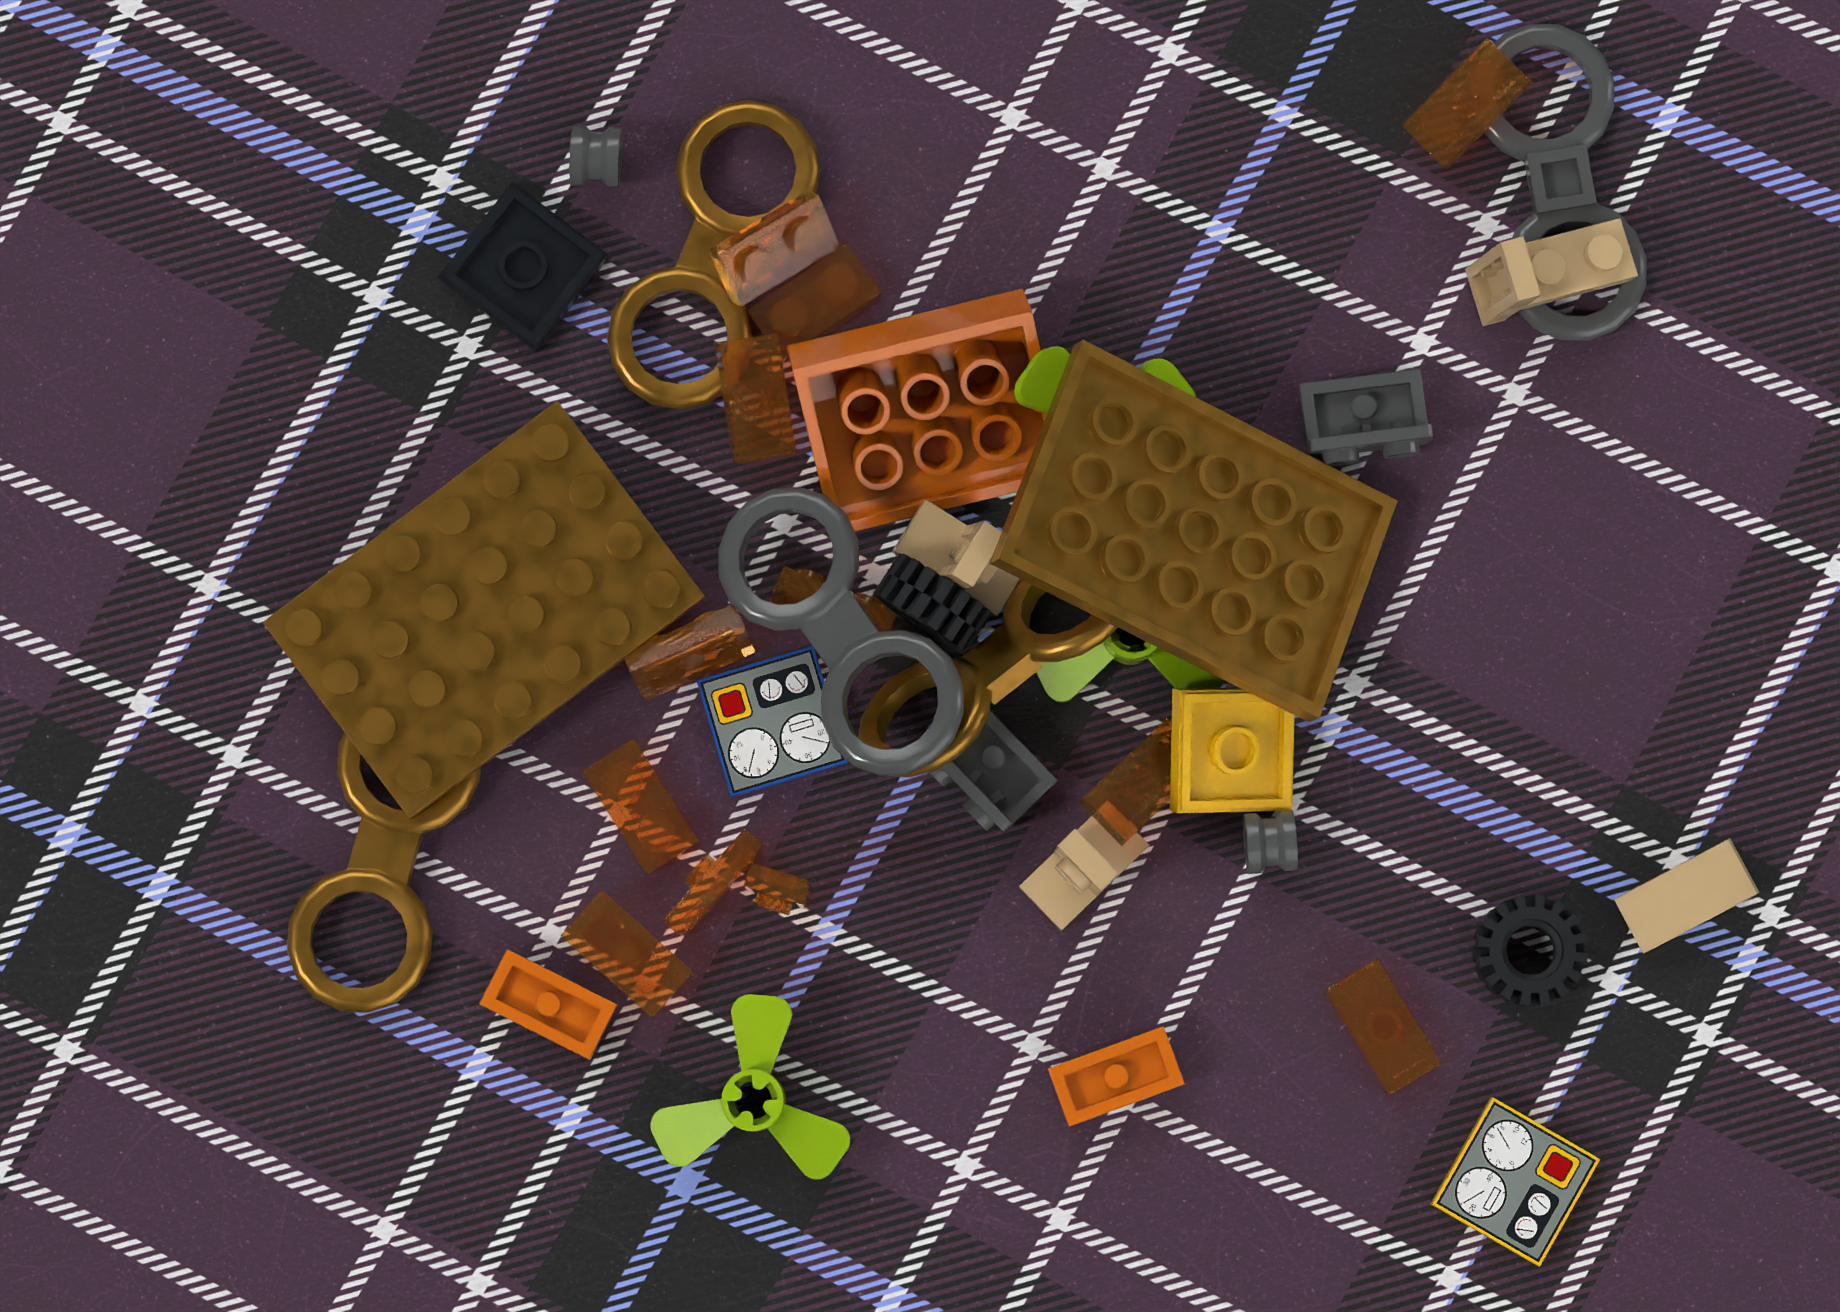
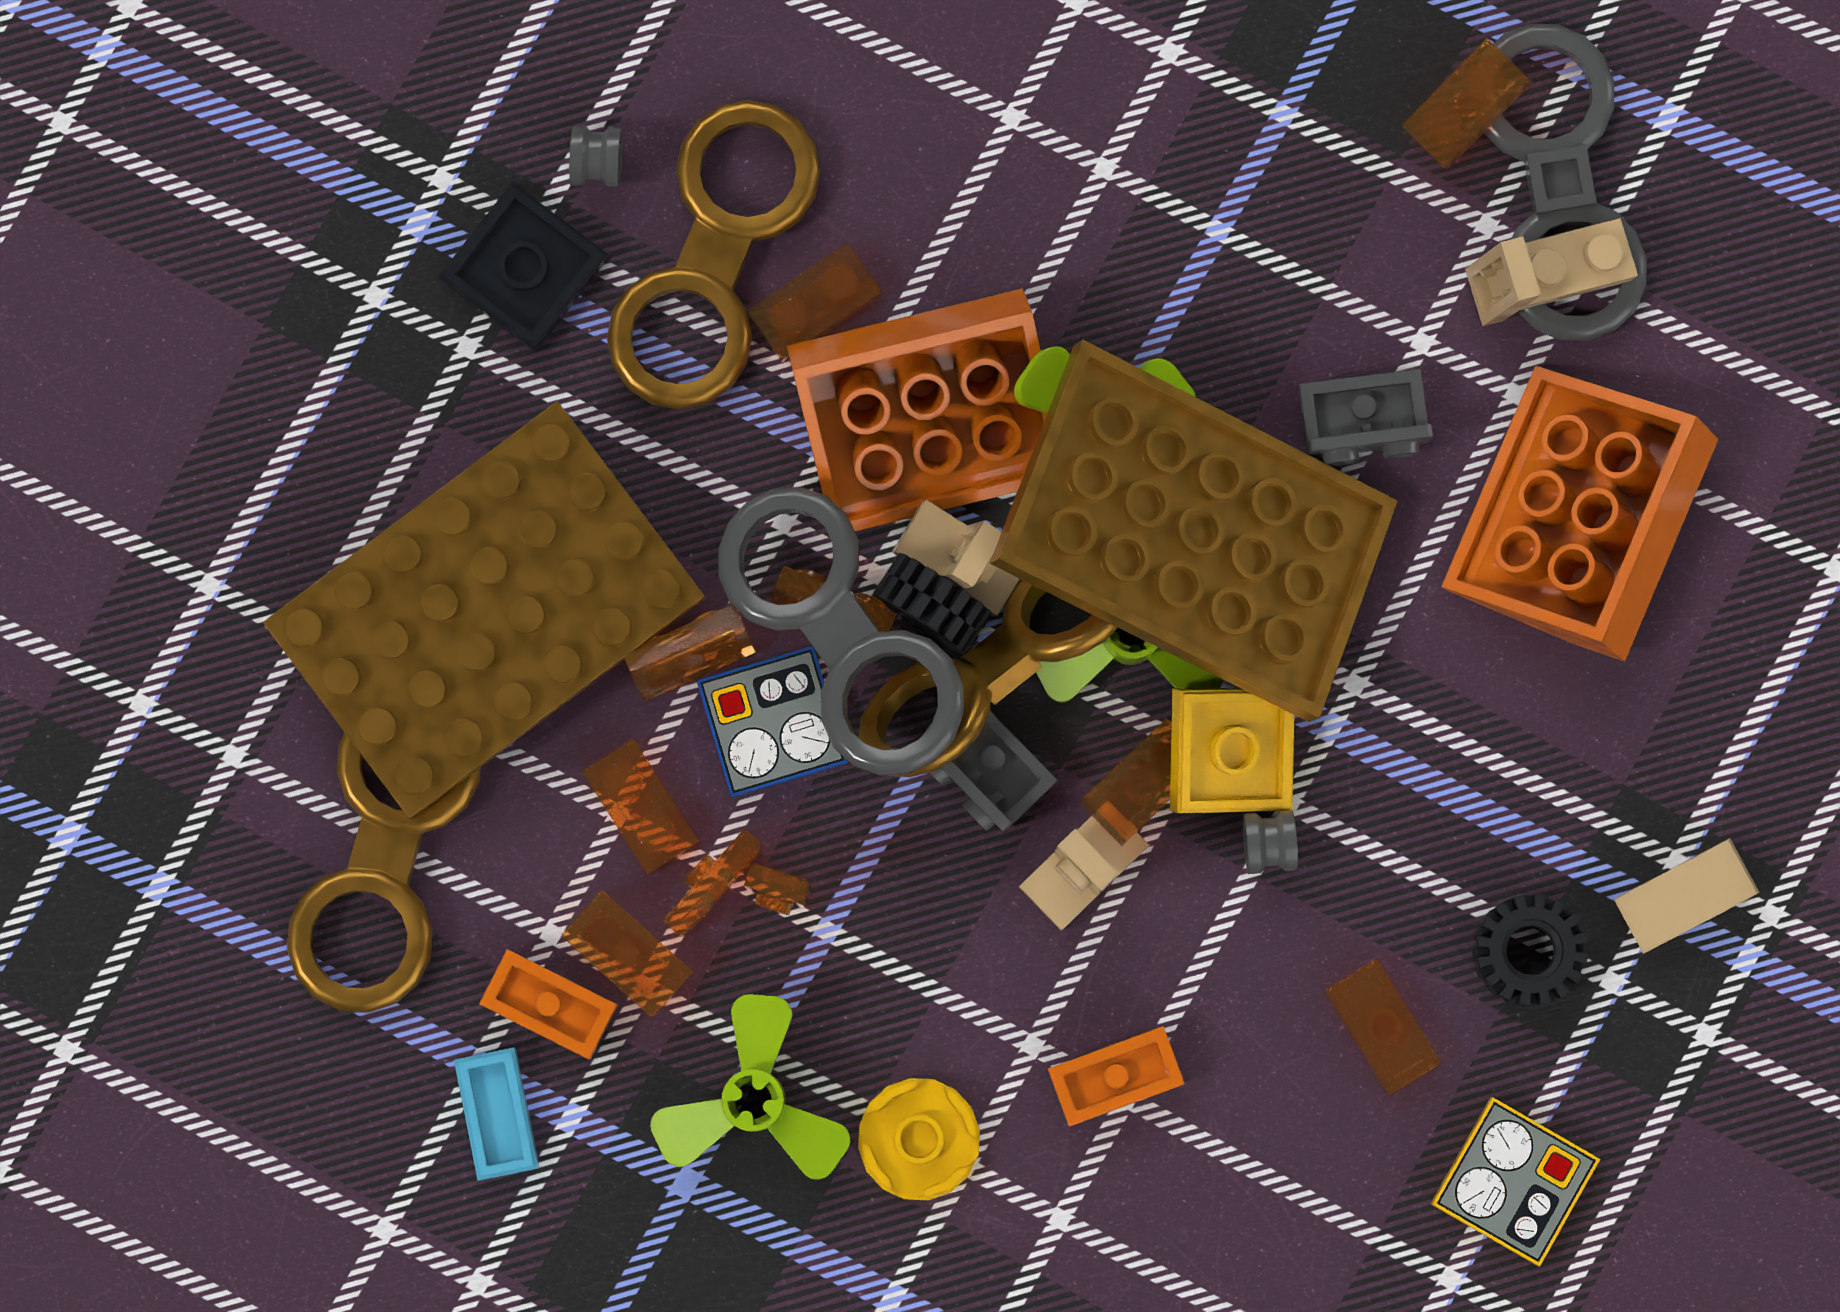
(496, 1114): none -> medium azure tile
(755, 398): clear orange plate -> none
(774, 248): clear orange plate -> none
(919, 1139): none -> yellow tile
(1581, 511): none -> orange slope

